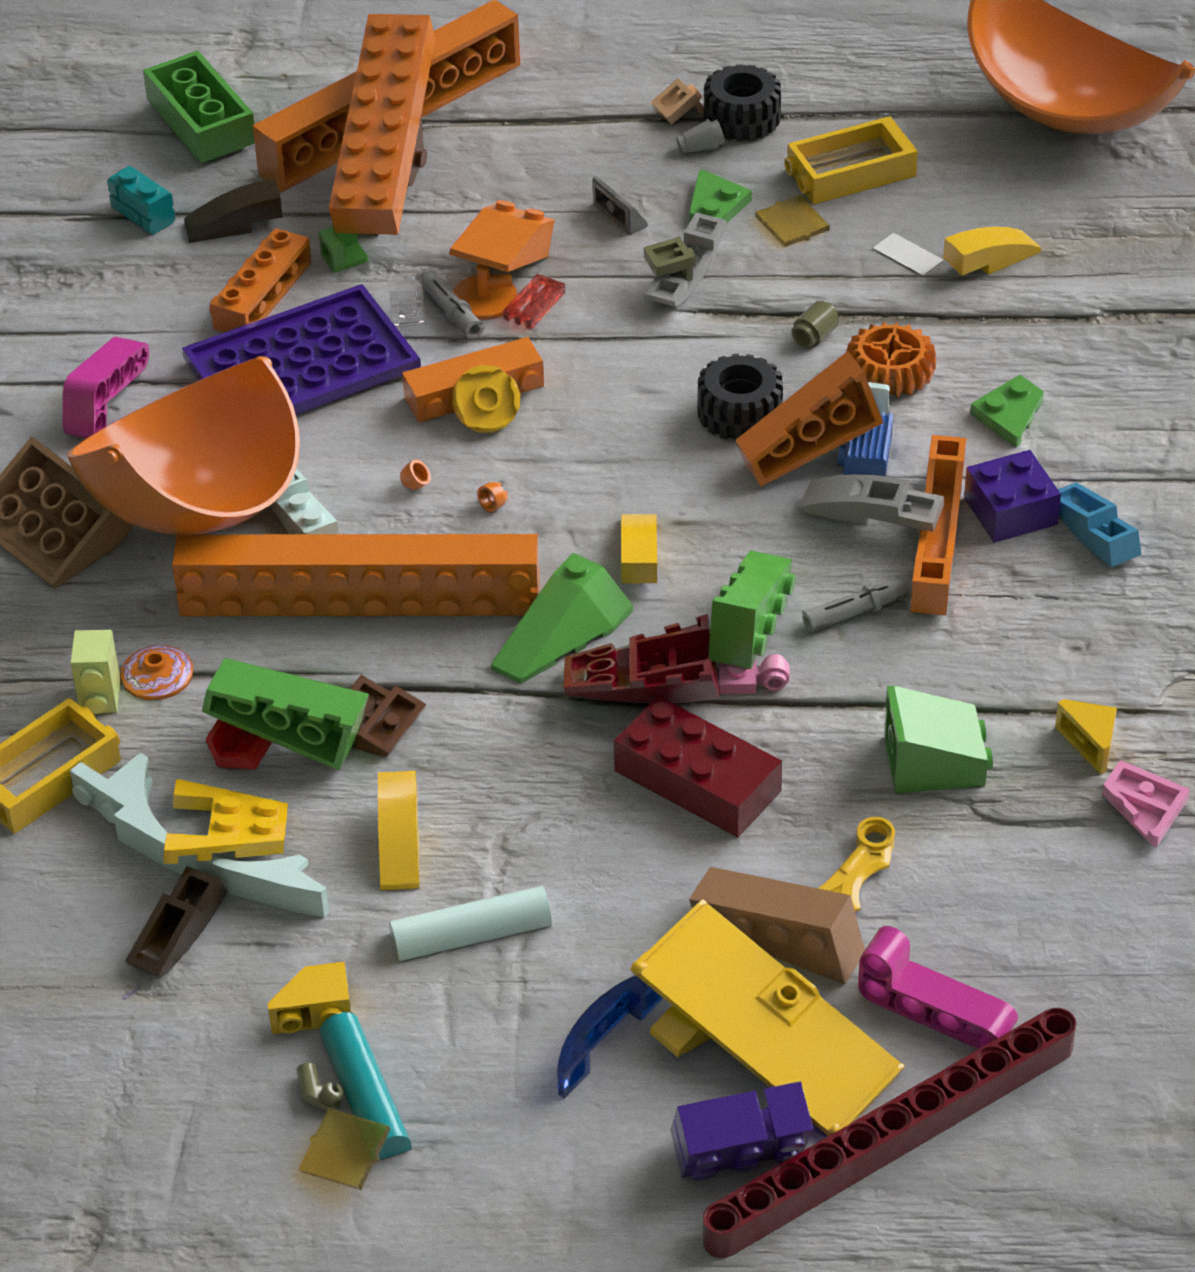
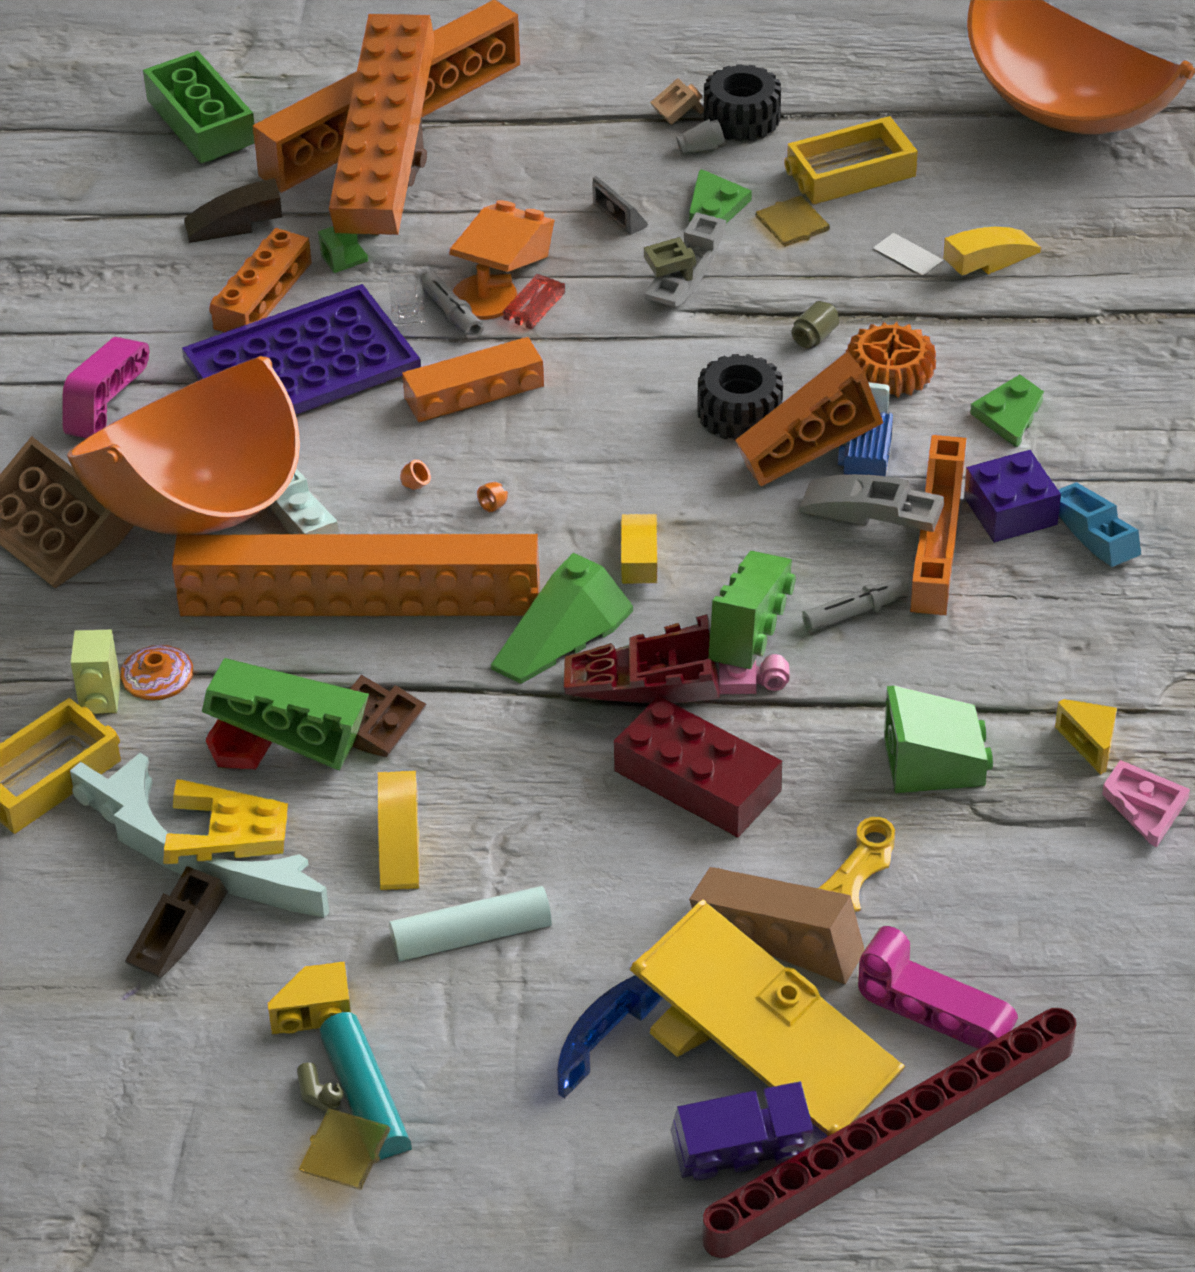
(141, 200): teal brick -> none
(485, 399): yellow tile -> none

